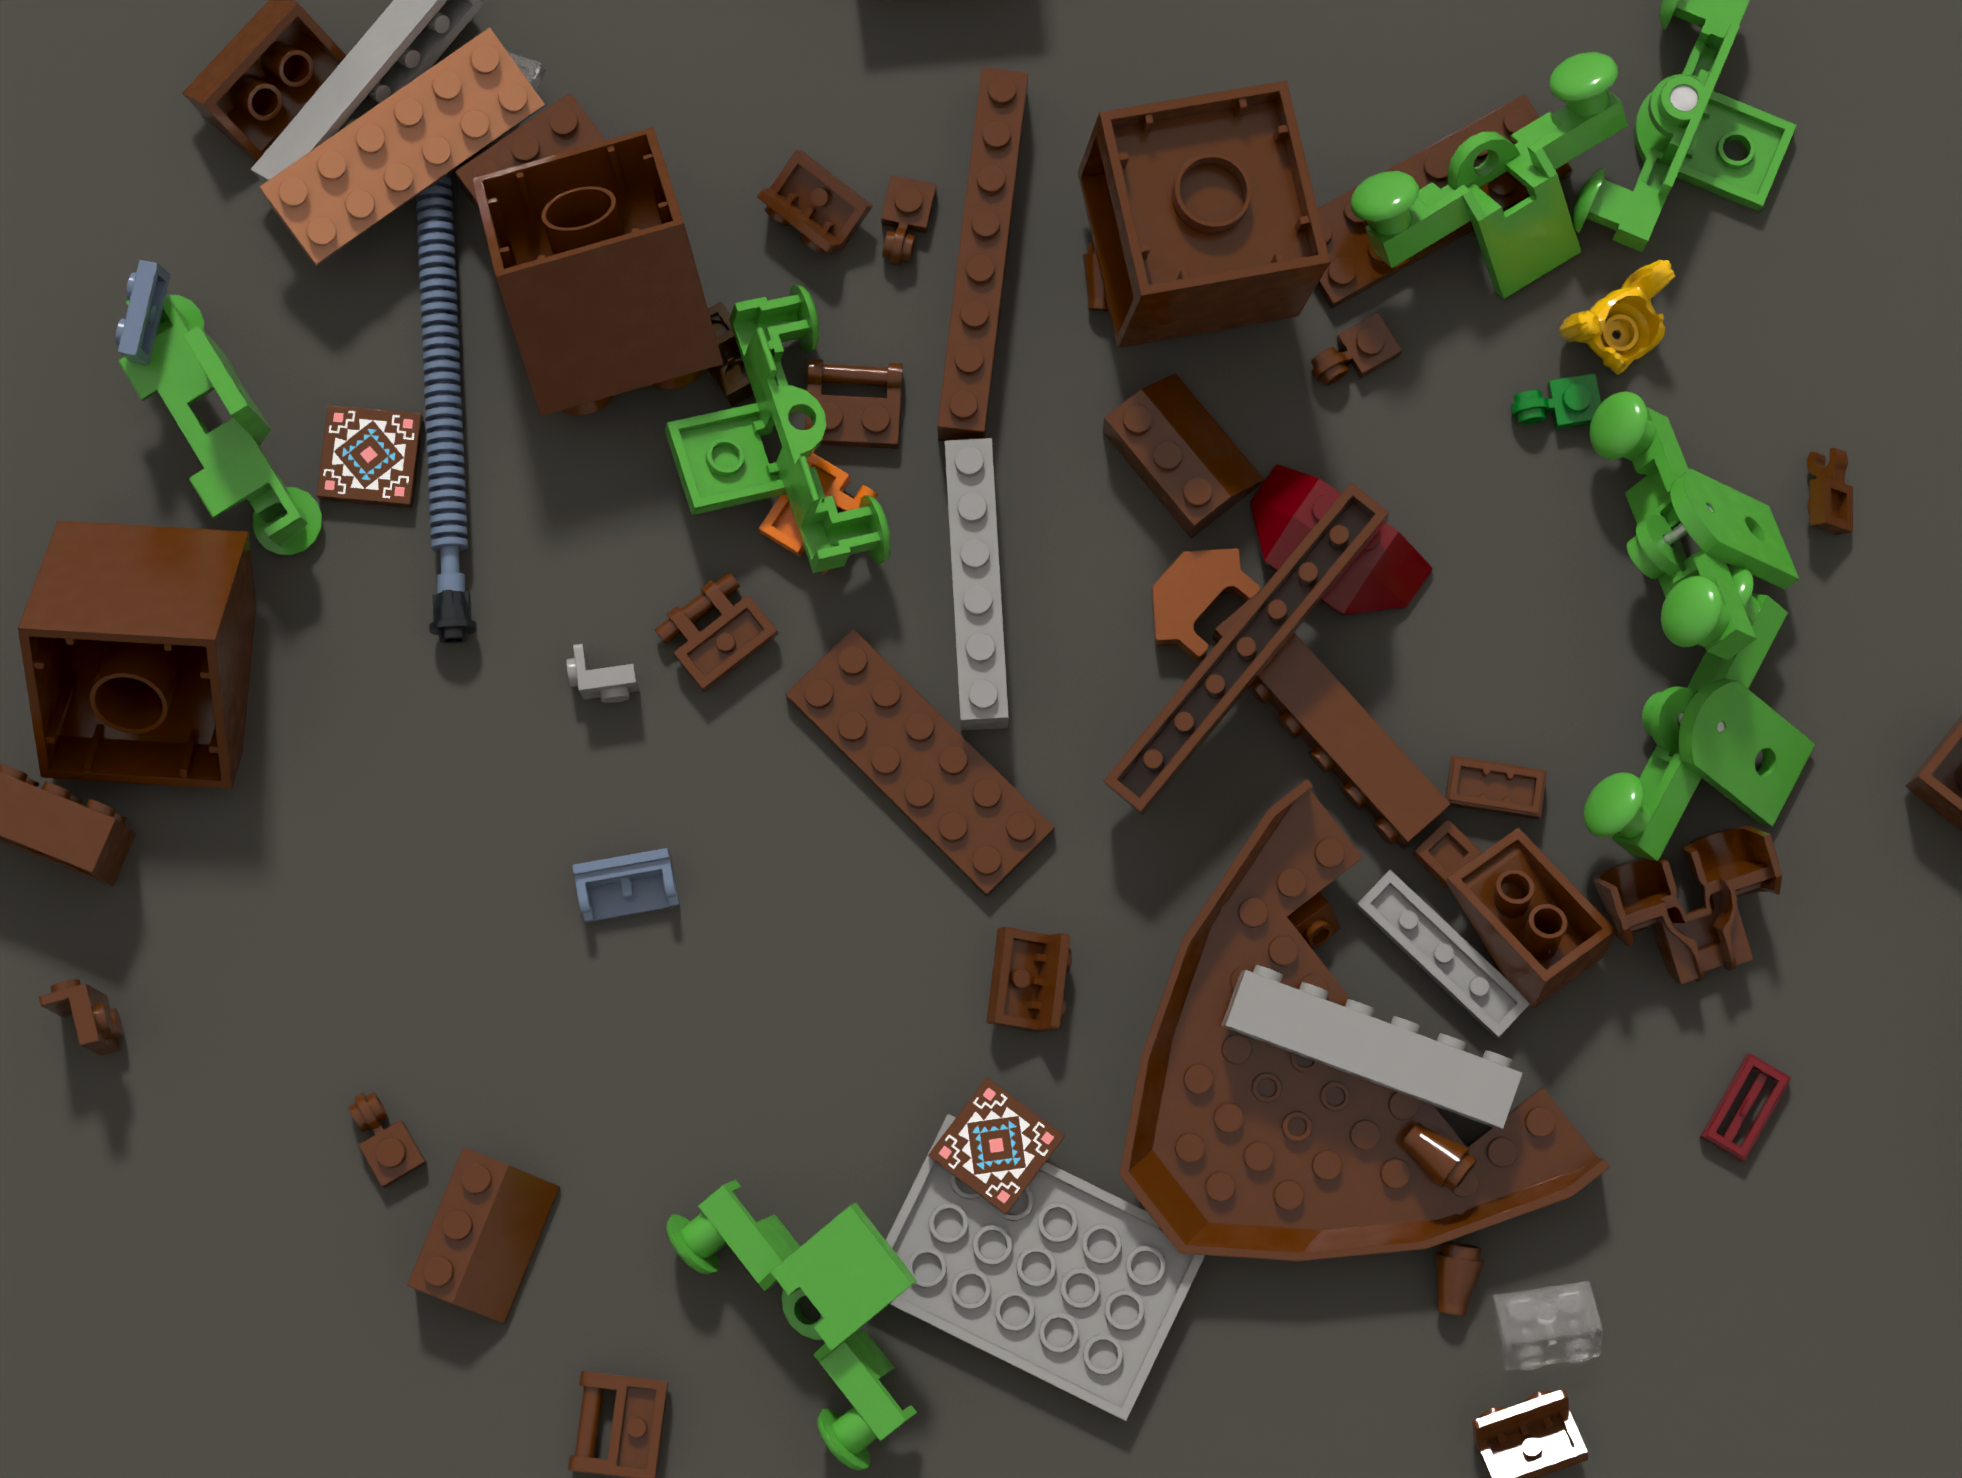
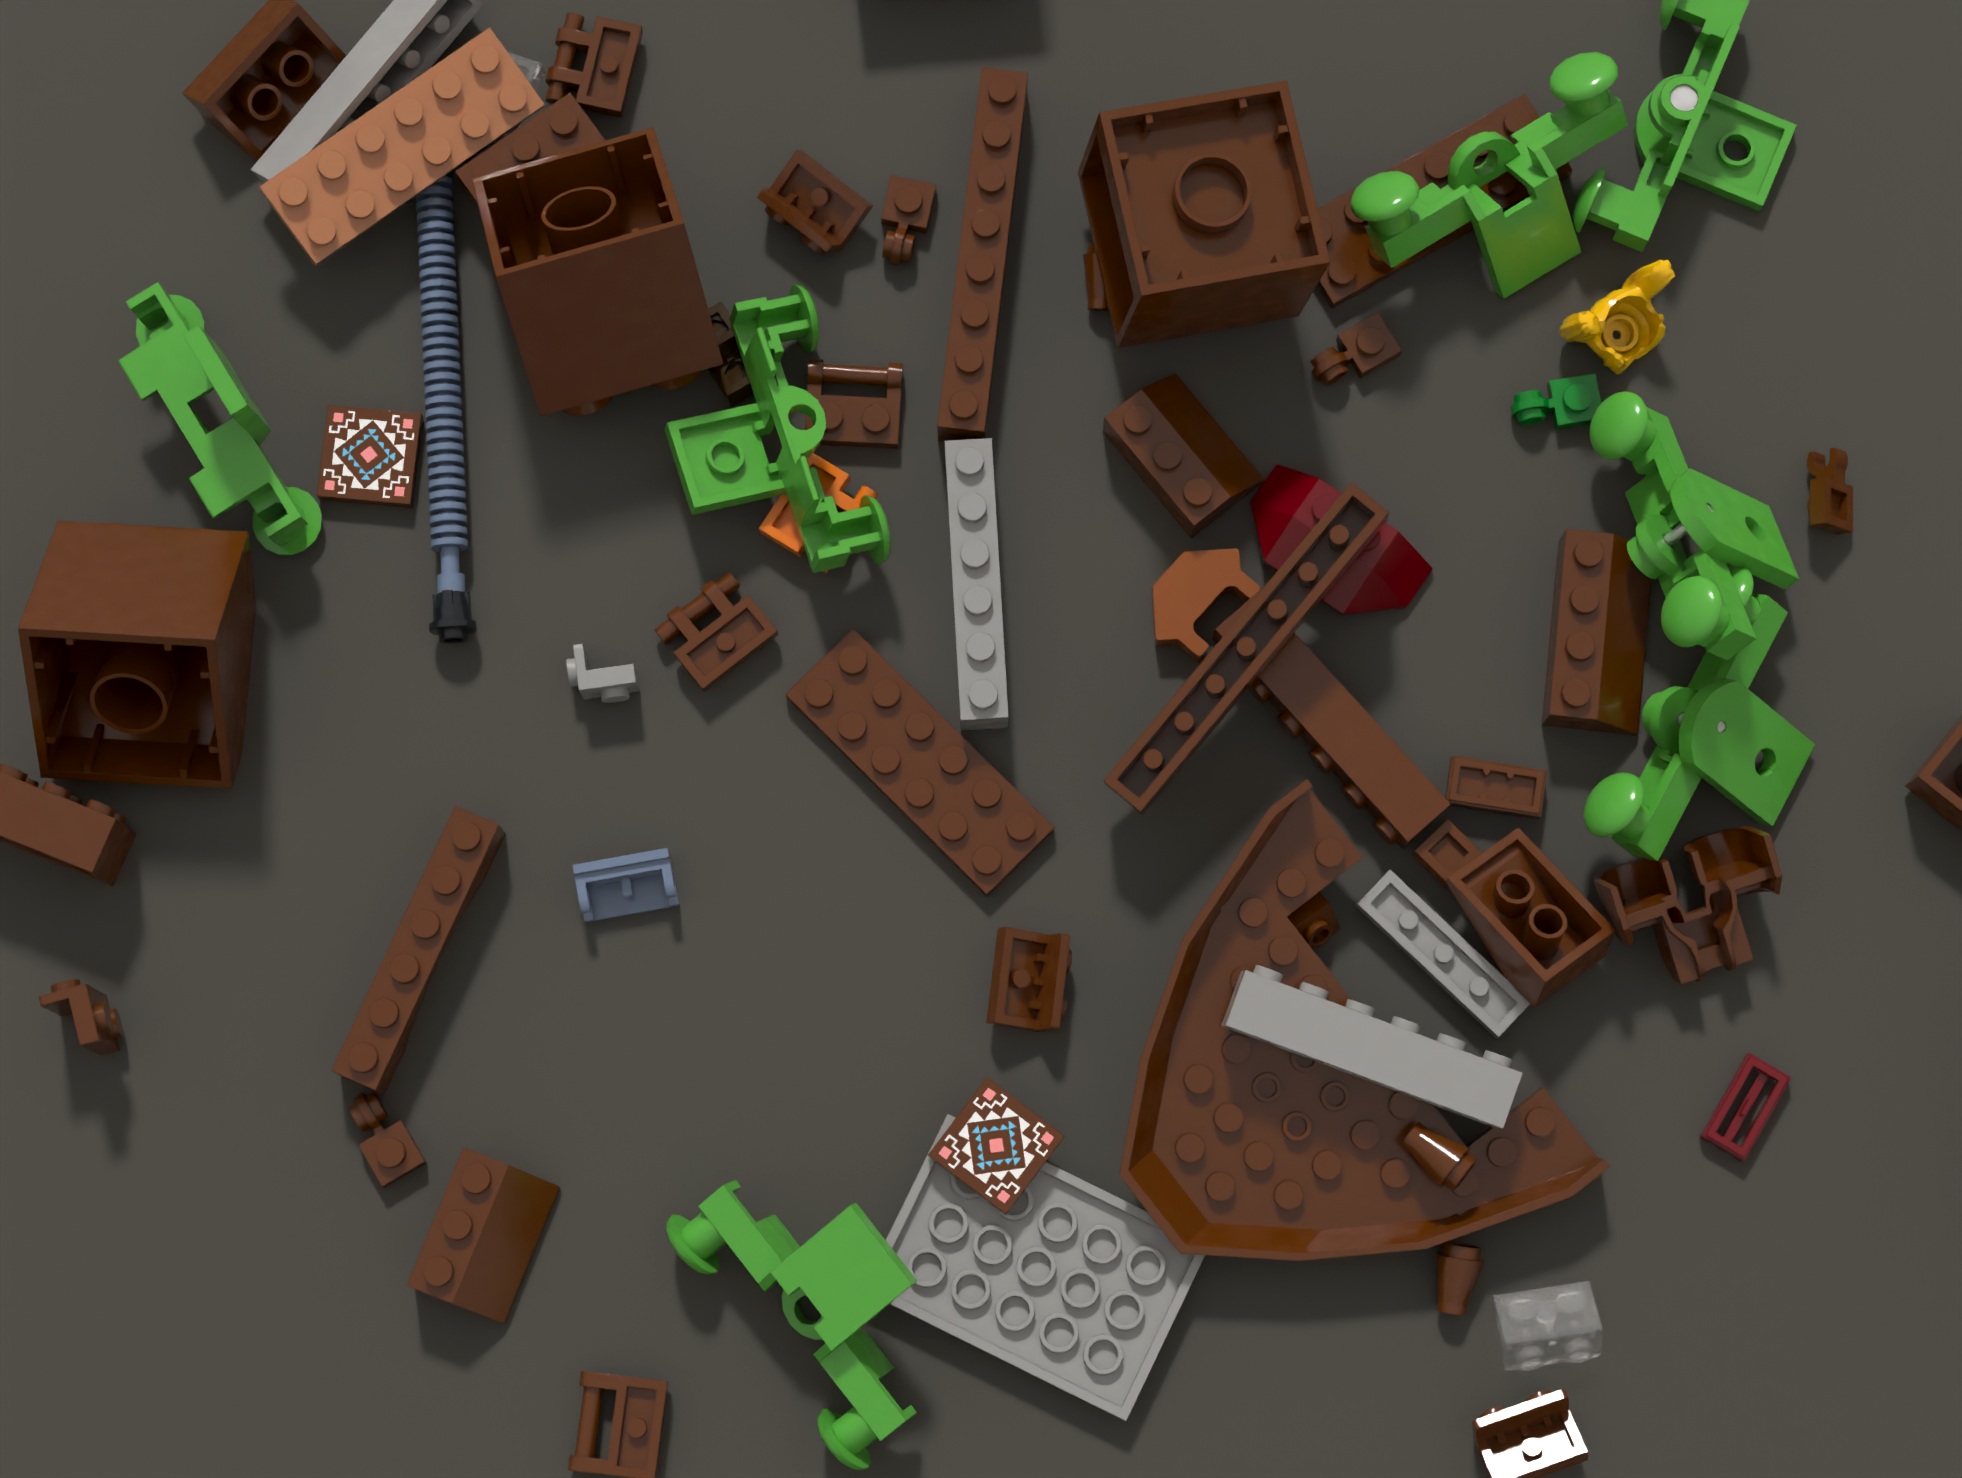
(146, 299): sand blue plate -> none
(398, 989): none -> reddish brown arch
(607, 67): none -> reddish brown plate
(1596, 635): none -> reddish brown slope

